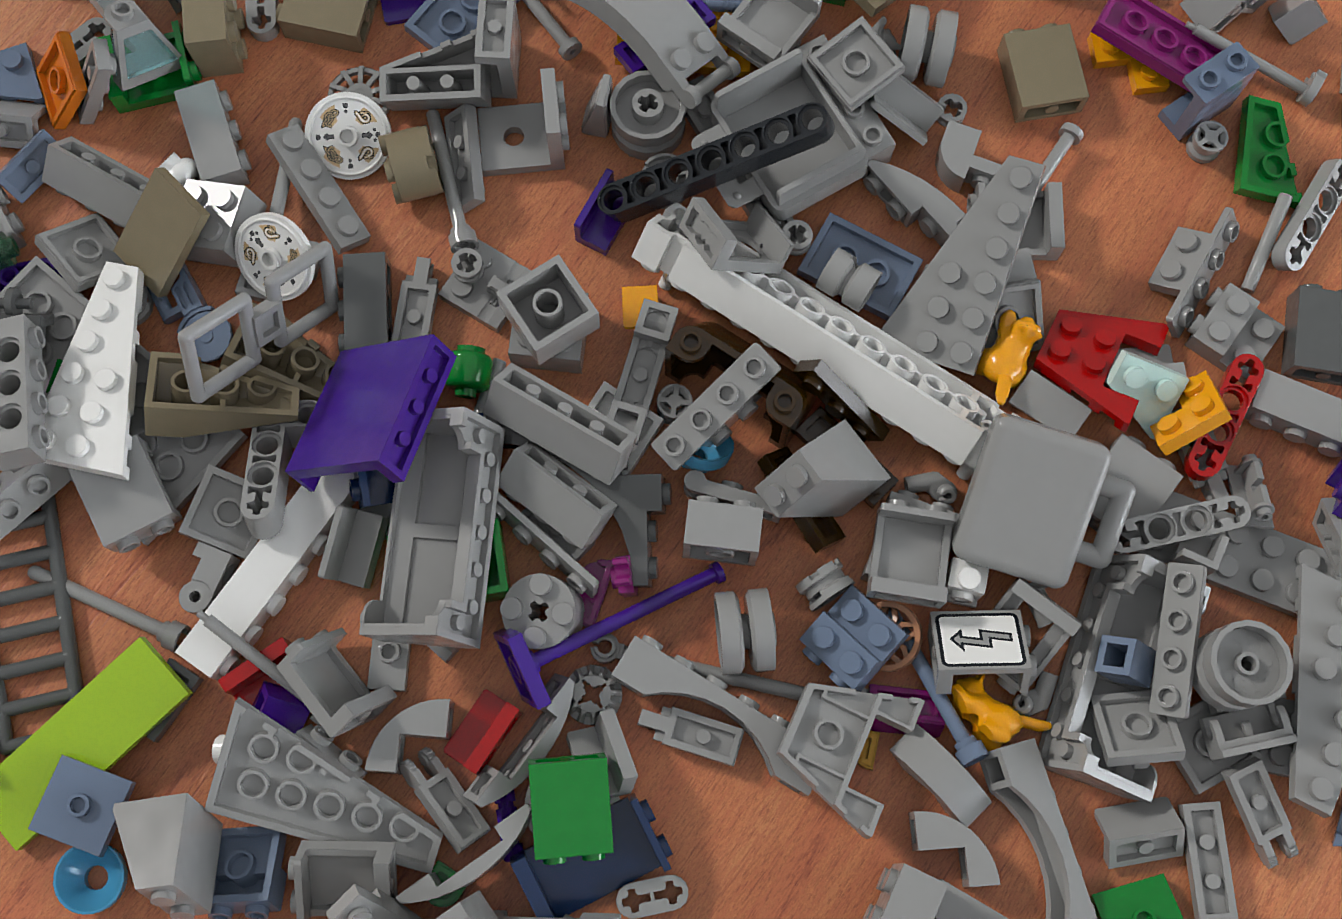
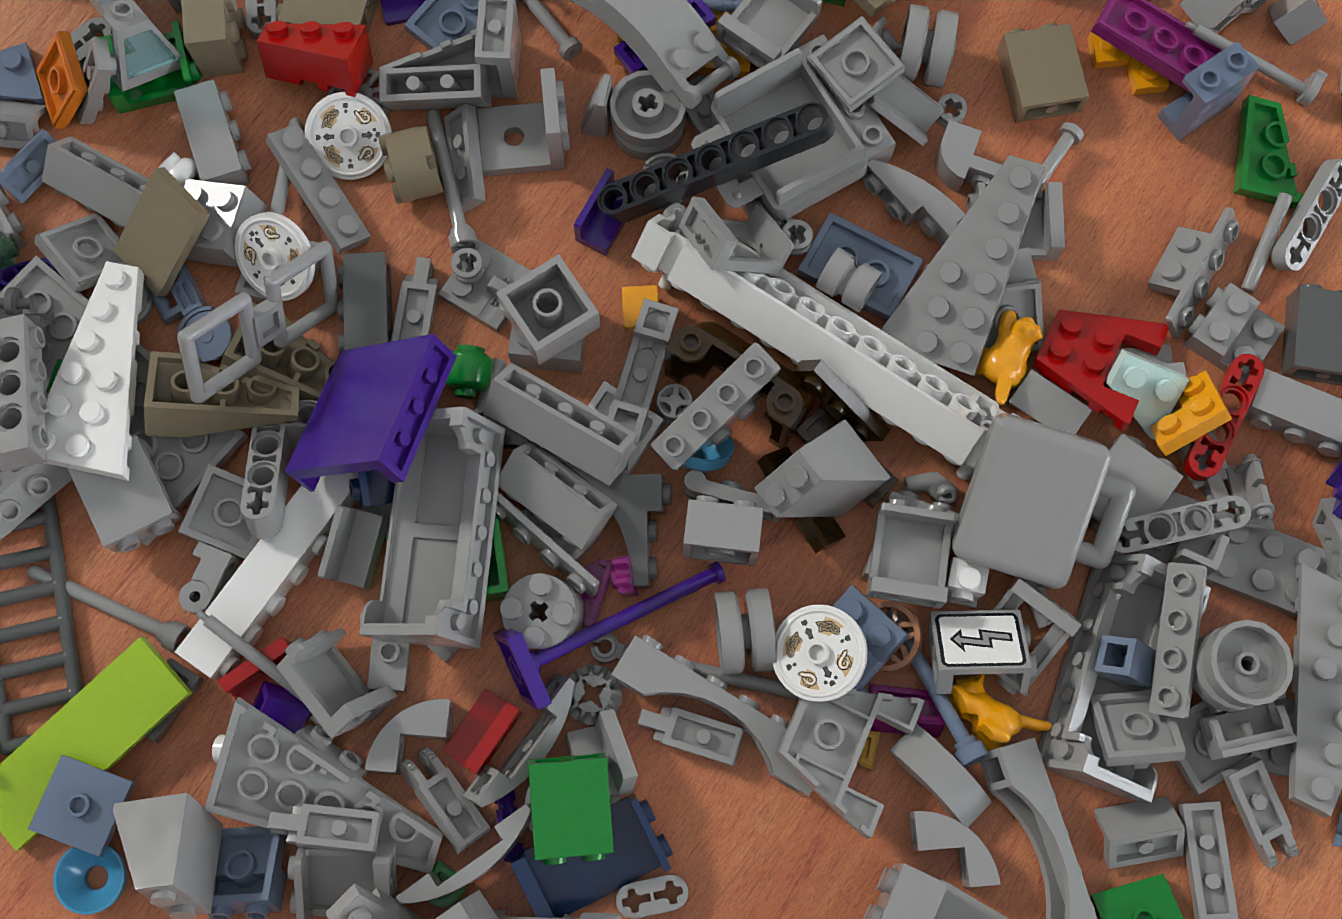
(316, 53): none -> red wedge
(329, 828): none -> light grey hinge
(820, 653): none -> white shield
(825, 584): light grey wheel -> none
(1037, 698): light grey arm -> none
(1207, 133): light grey wheel -> none

